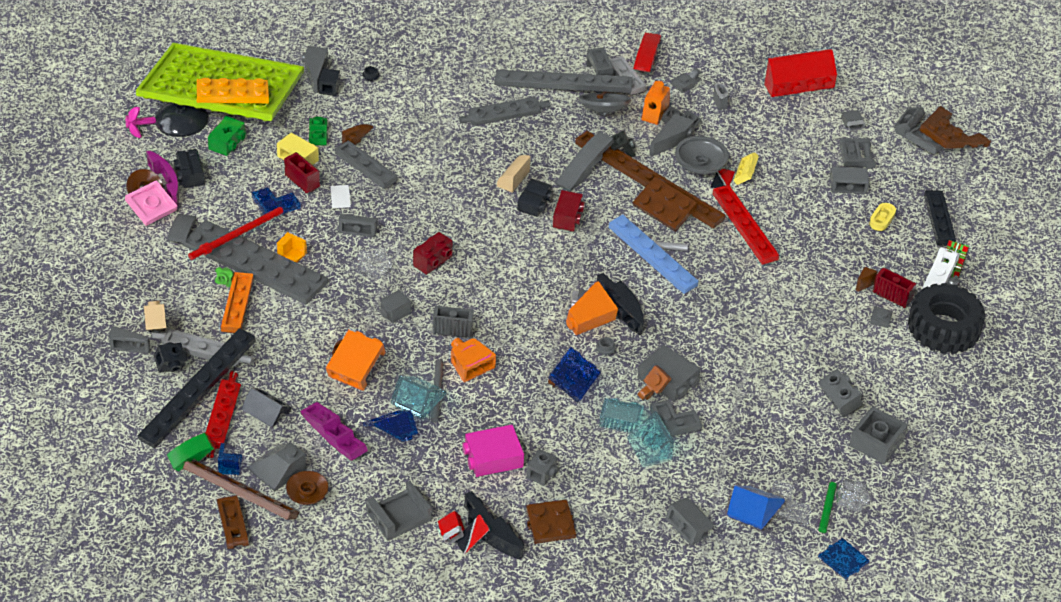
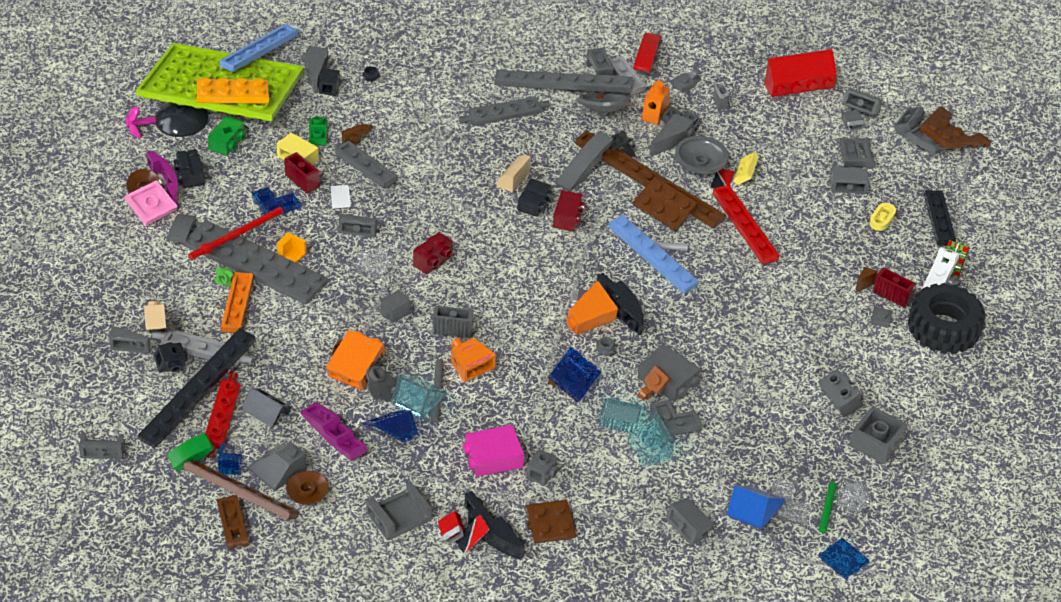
(101, 448): none -> dark grey hinge
(258, 48): none -> medium blue plate
(379, 383): none -> dark grey plate
(862, 101): none -> dark grey brick

